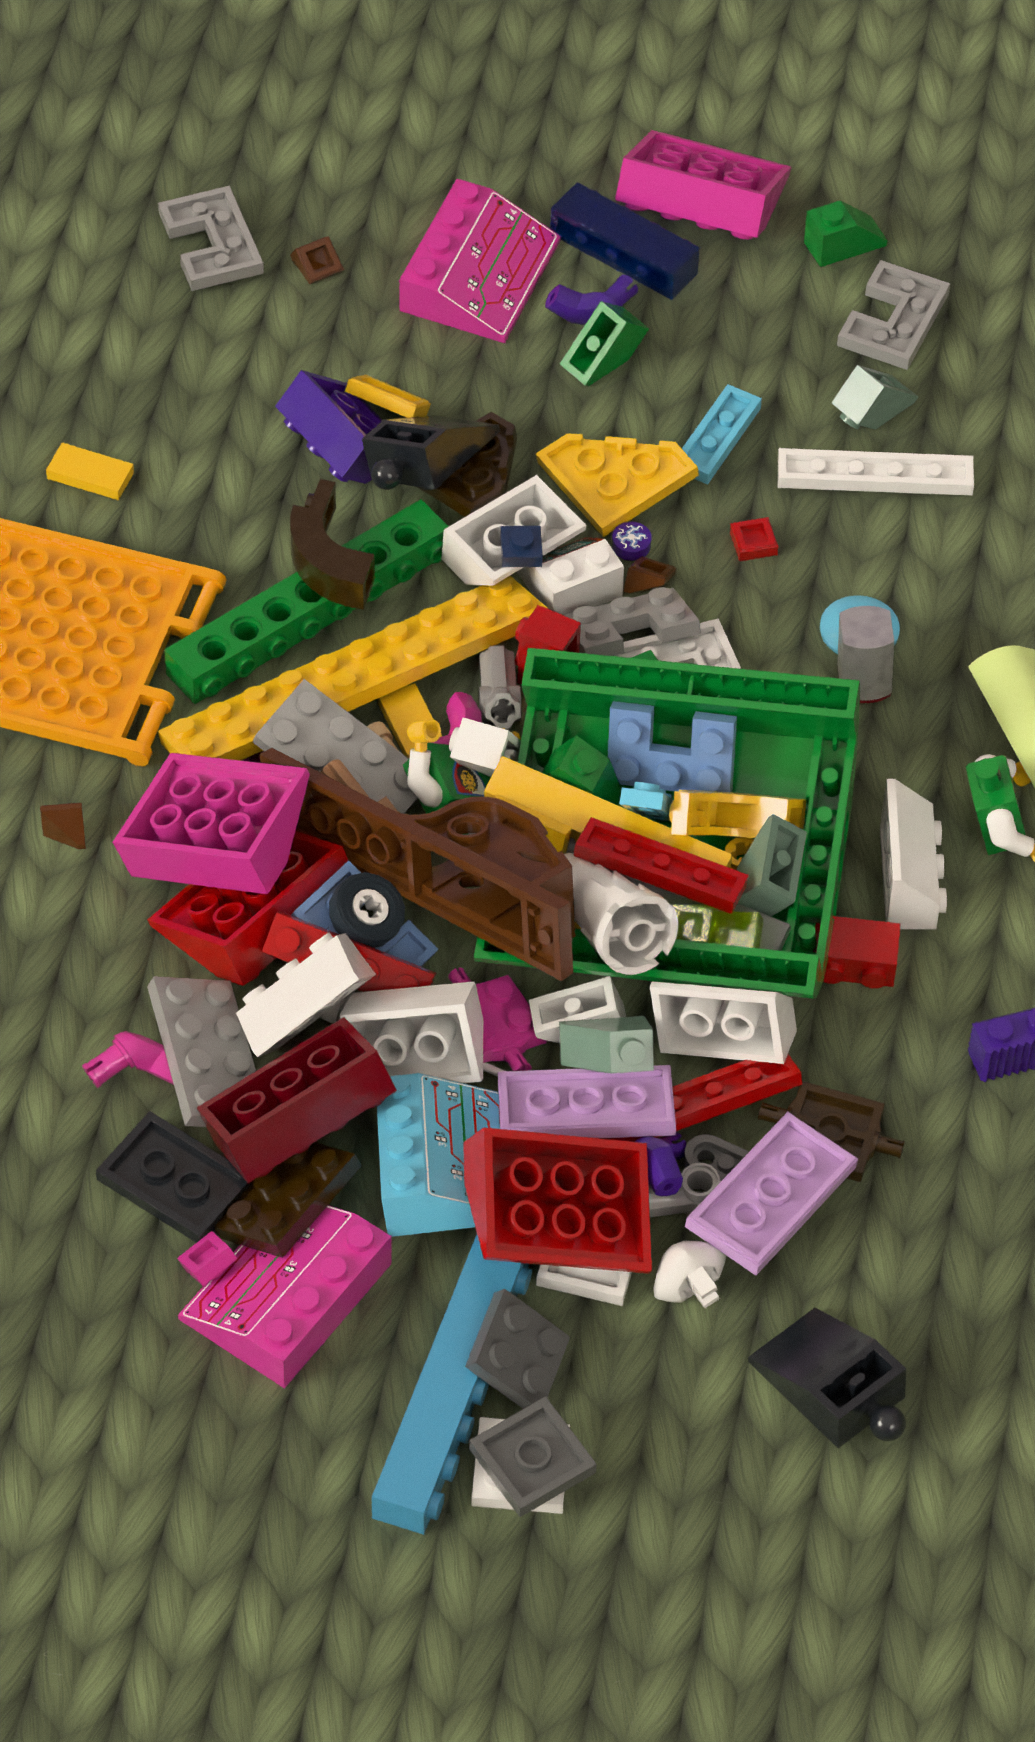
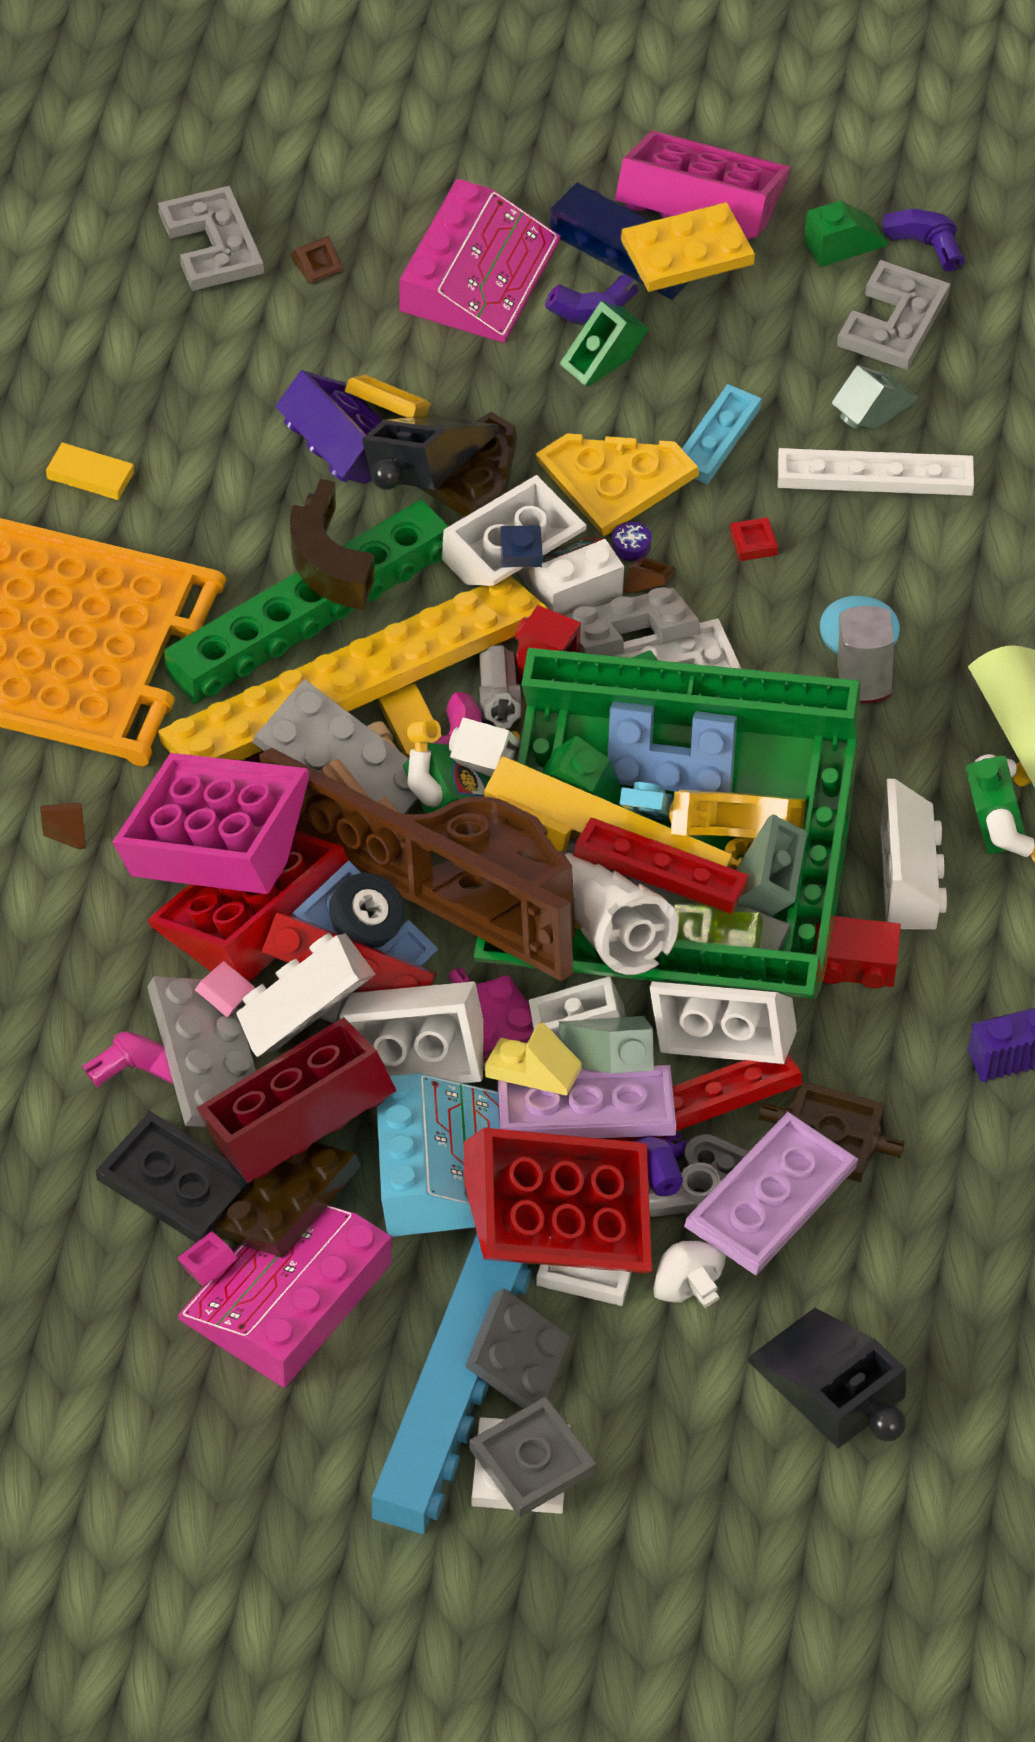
(224, 988): none -> bright pink tile
(539, 1064): none -> light yellow slope
(687, 246): none -> yellow plate
(930, 229): none -> dark purple arm

